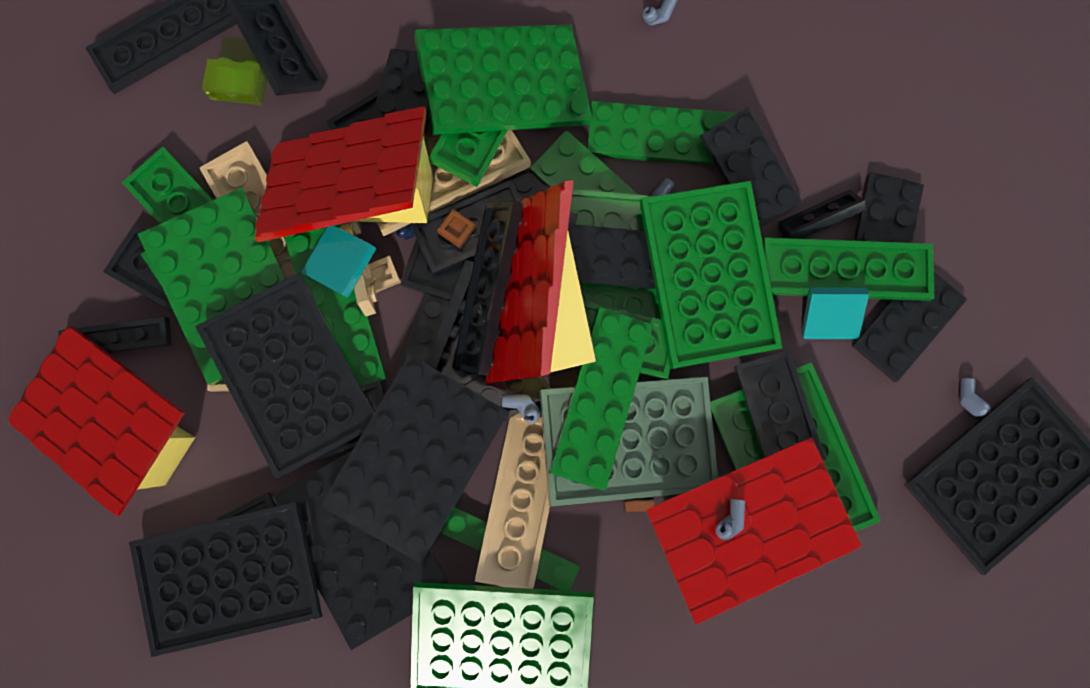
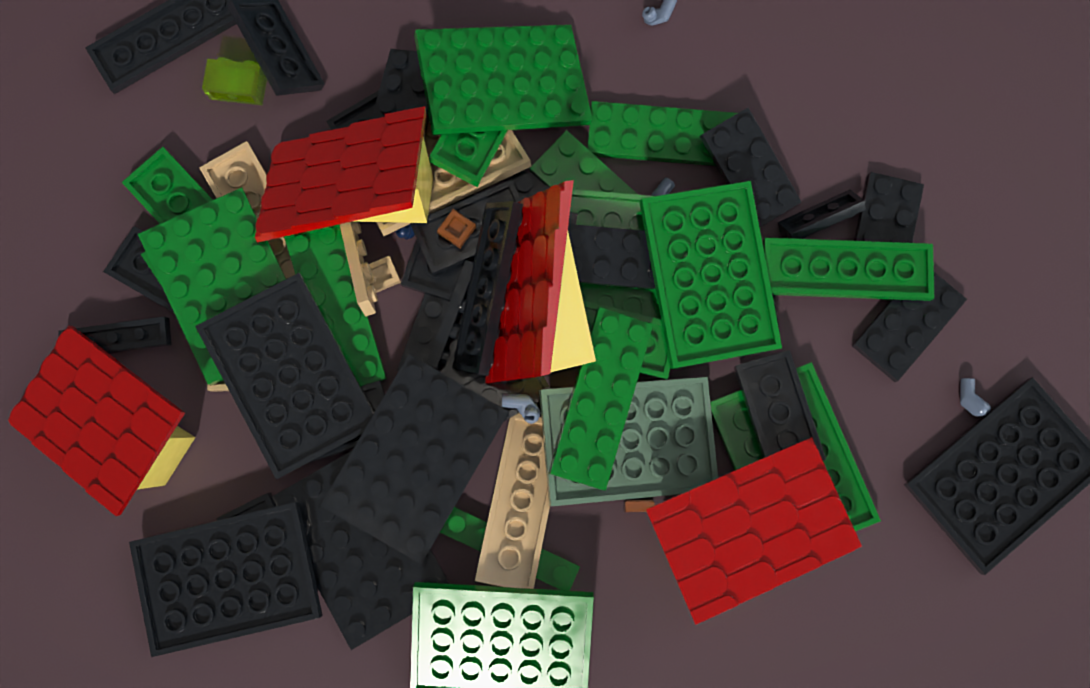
(338, 260): teal tile -> none
(732, 523): sand blue arm -> none
(834, 313): teal tile -> none

